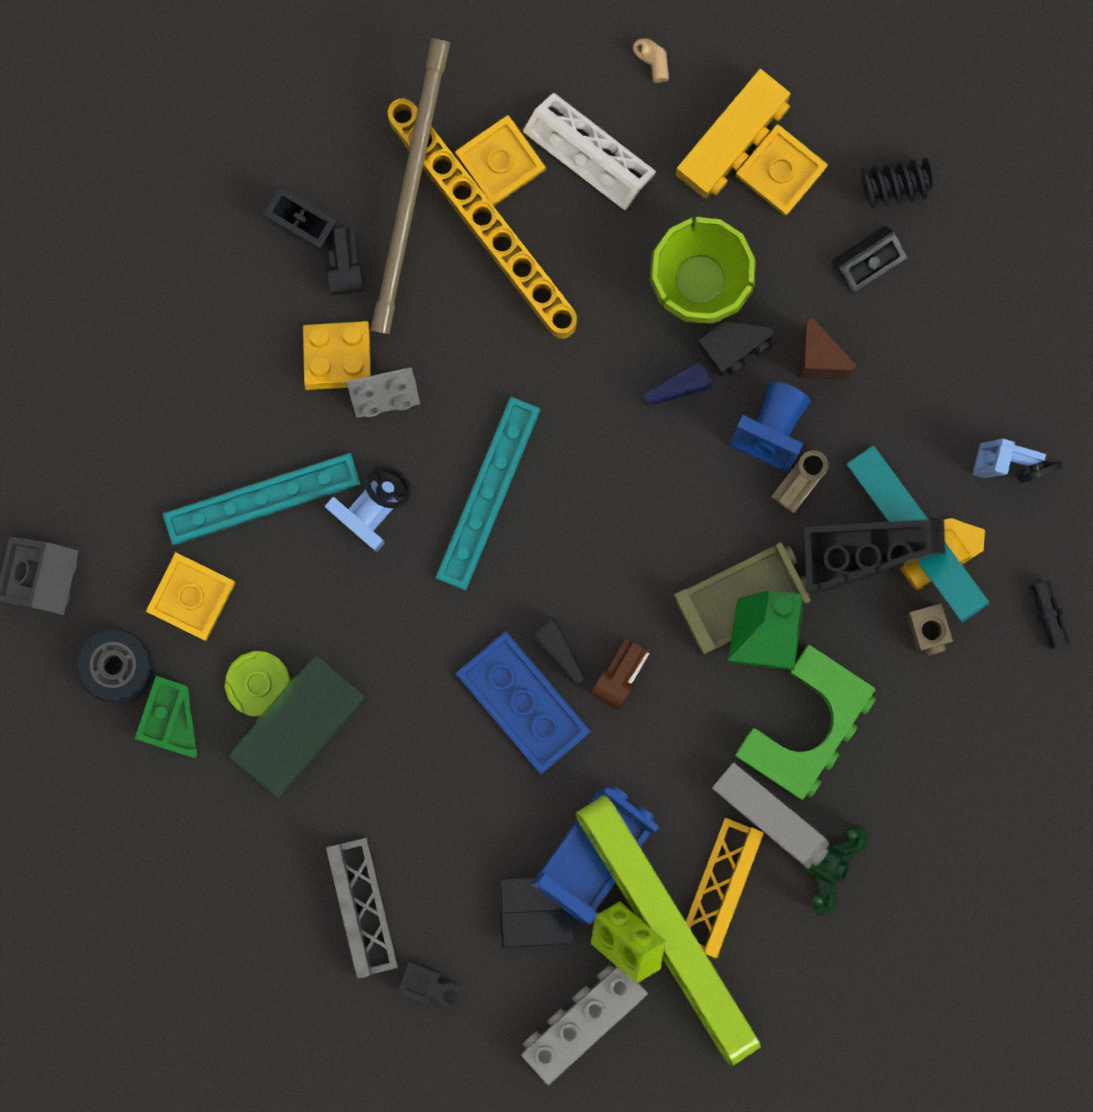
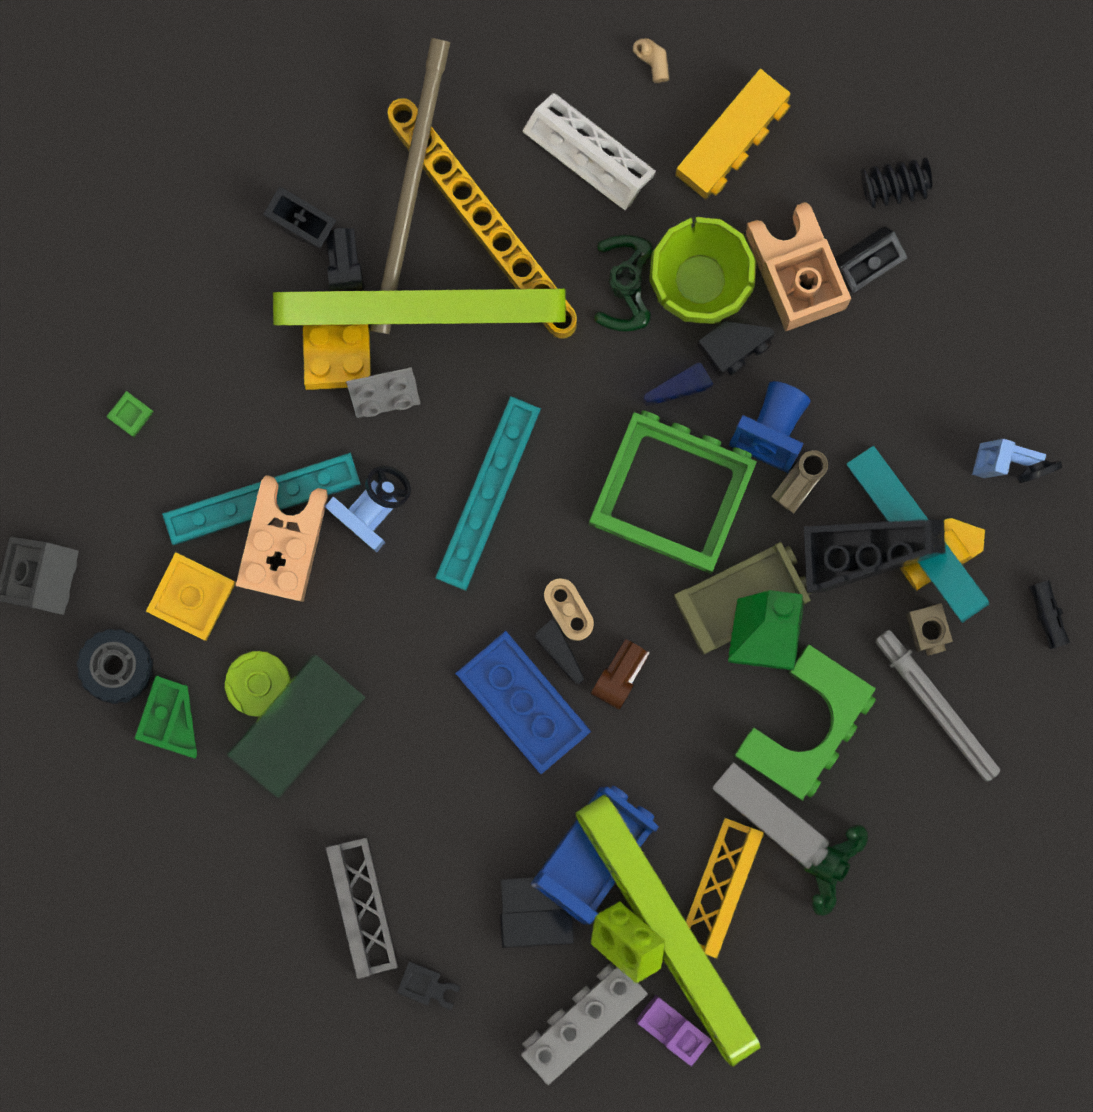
(130, 414): none -> bright green tile
(276, 532): none -> light nougat brick
(419, 307): none -> lime beam
(500, 160): yellow plate -> none
(569, 609): none -> tan plate
(626, 282): none -> dark green piece
(673, 1030): none -> medium lavender slope
(678, 436): none -> bright green piece
(781, 170): yellow plate -> none
(798, 260): none -> light nougat brick
(822, 356): reddish brown slope -> none
(937, 705): none -> light grey axle

